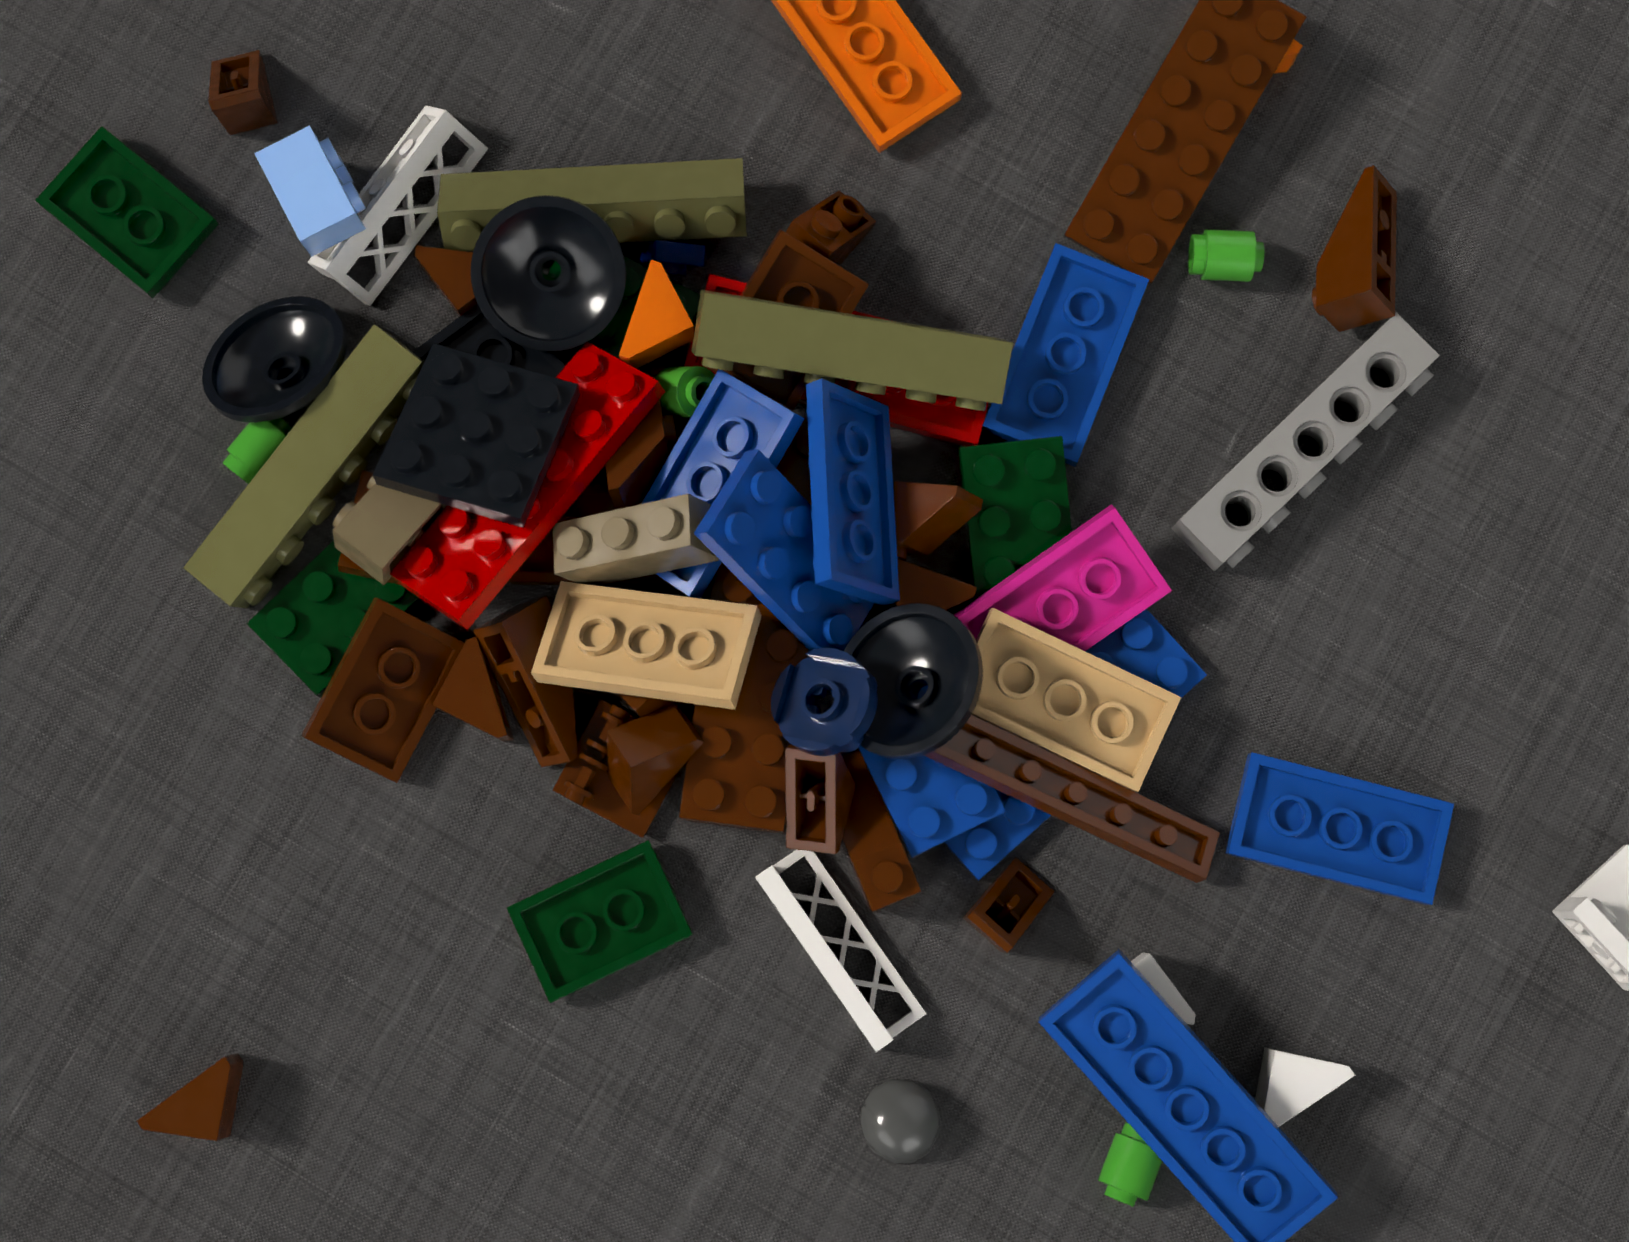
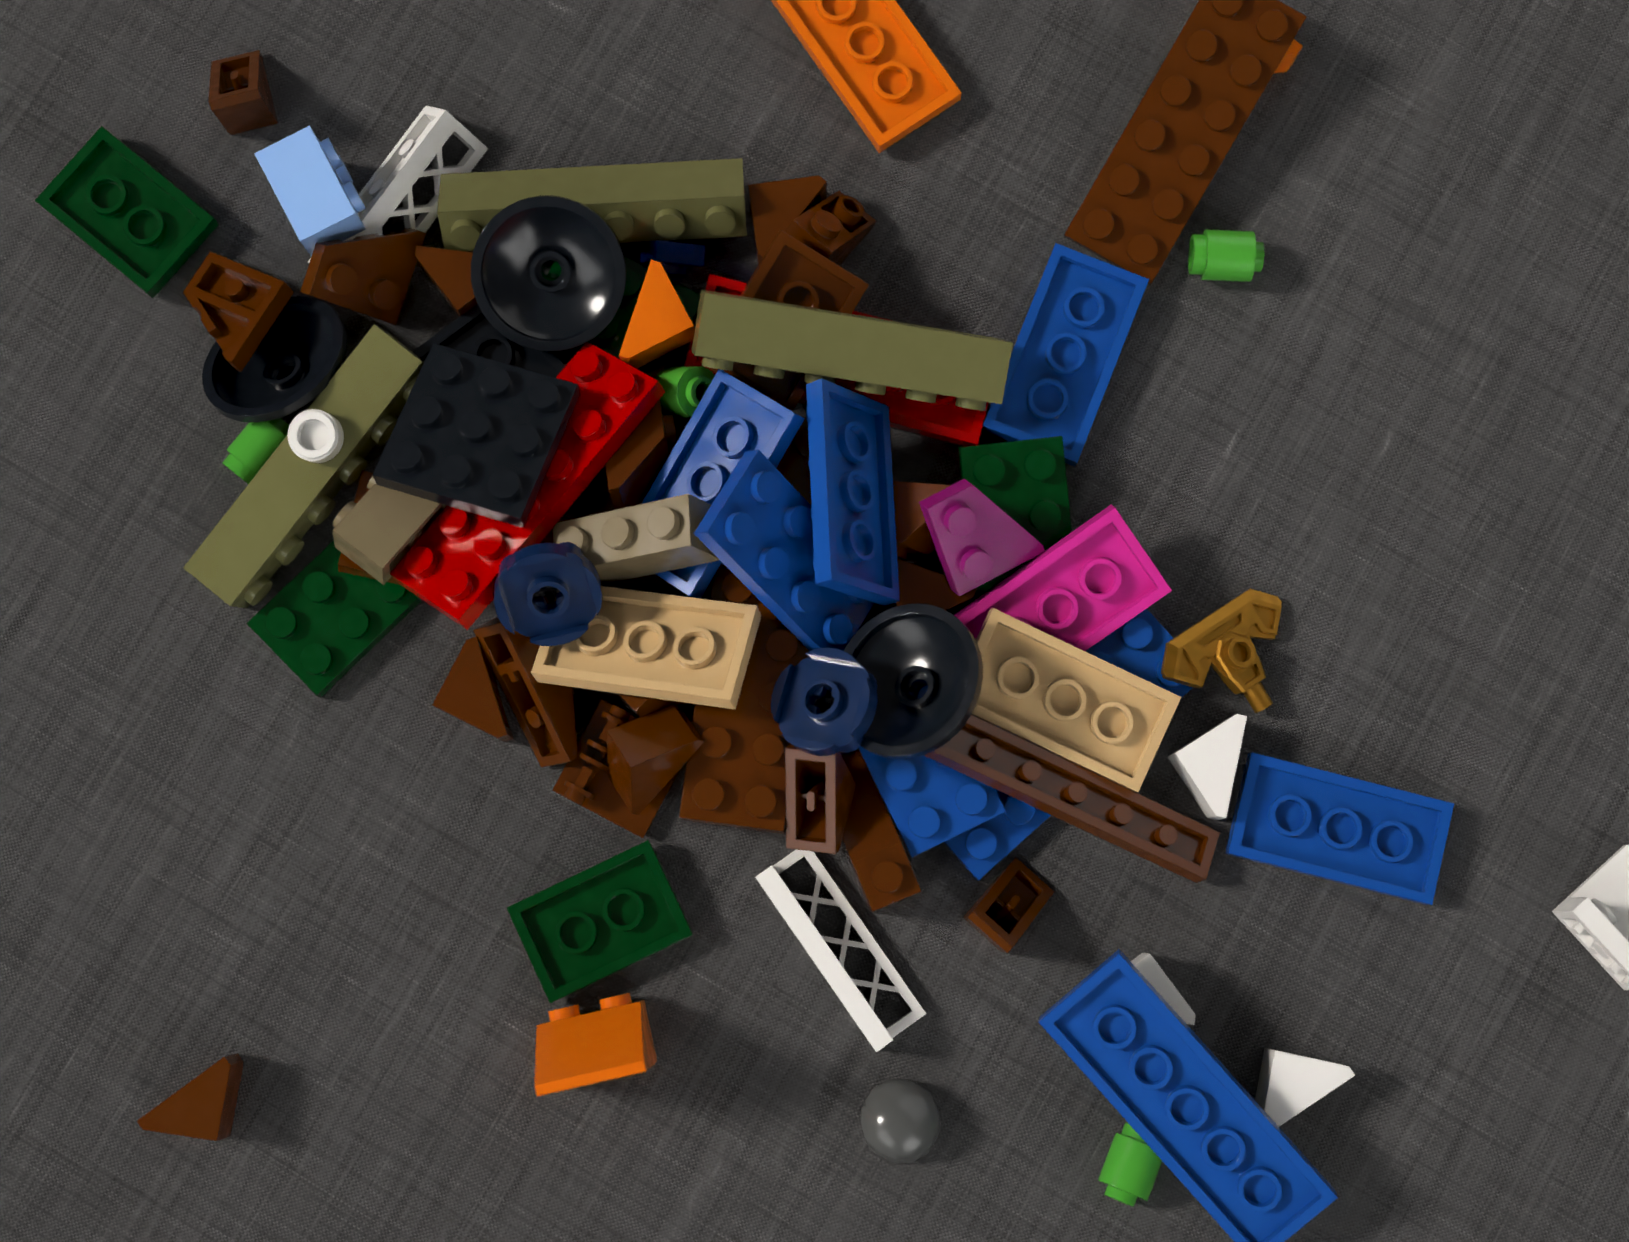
(236, 305): none -> reddish brown wing
(315, 436): none -> white tile
(365, 272): none -> reddish brown wing
(383, 690): reddish brown plate -> none
(541, 566): none -> dark blue plate
(593, 1045): none -> orange slope
(780, 202): none -> reddish brown slope
(974, 536): none -> magenta wing
(1210, 765): none -> white slope
(1226, 646): none -> pearl gold piece
(1360, 258): reddish brown slope -> none
(1392, 348): light grey brick -> none

